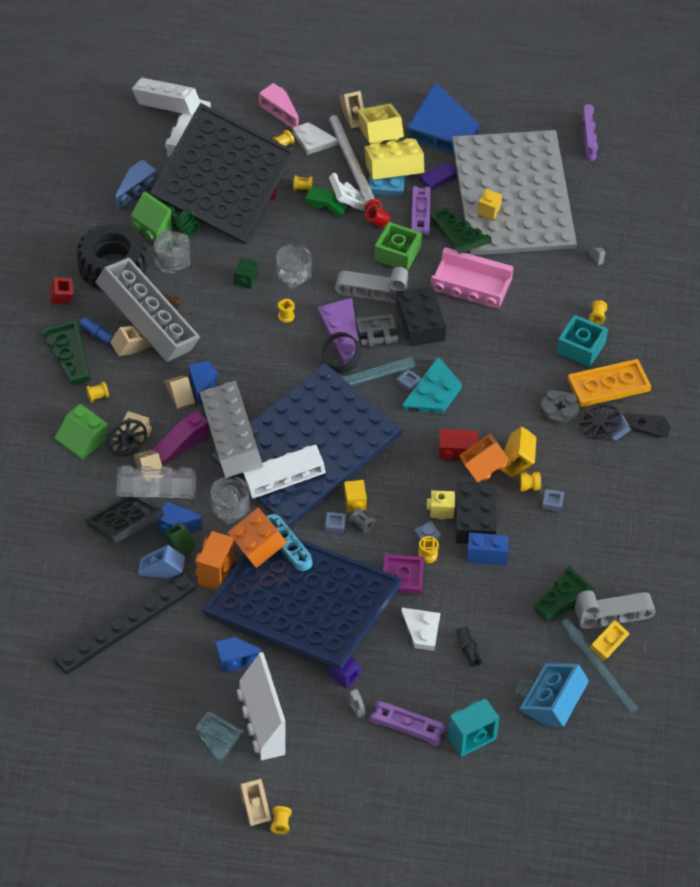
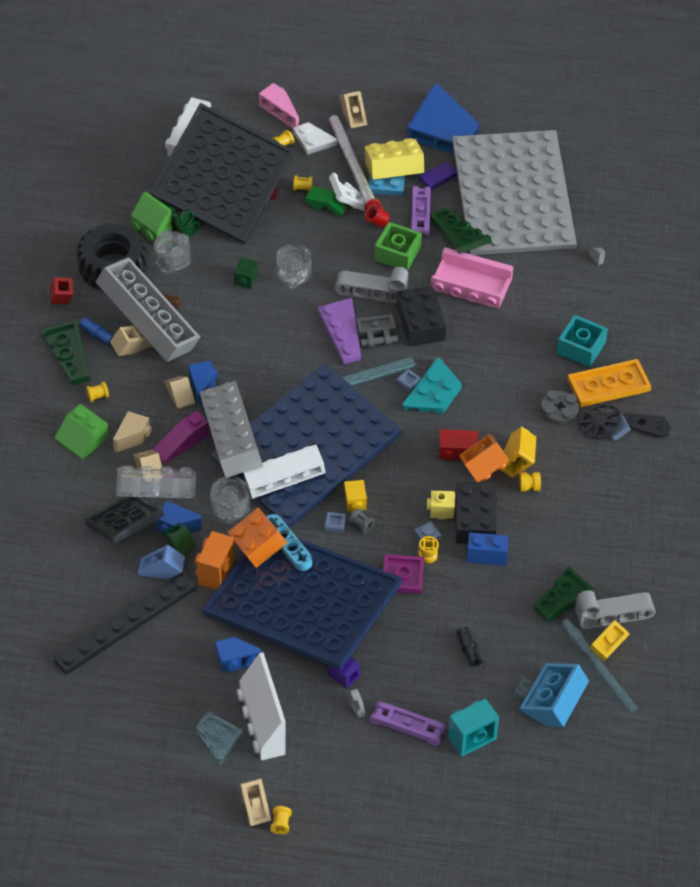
(126, 437): black wheel -> none
(137, 180): medium blue slope -> none
(166, 96): white brick -> none
(286, 312): yellow bush -> none
(352, 363): black tyre -> none
(380, 123): light yellow brick -> none
(421, 627): white wing -> none
(489, 204): yellow brick -> none
(553, 500): sand blue plate -> none
(589, 137): medium lavender plate -> none
(598, 310): yellow bush -> none

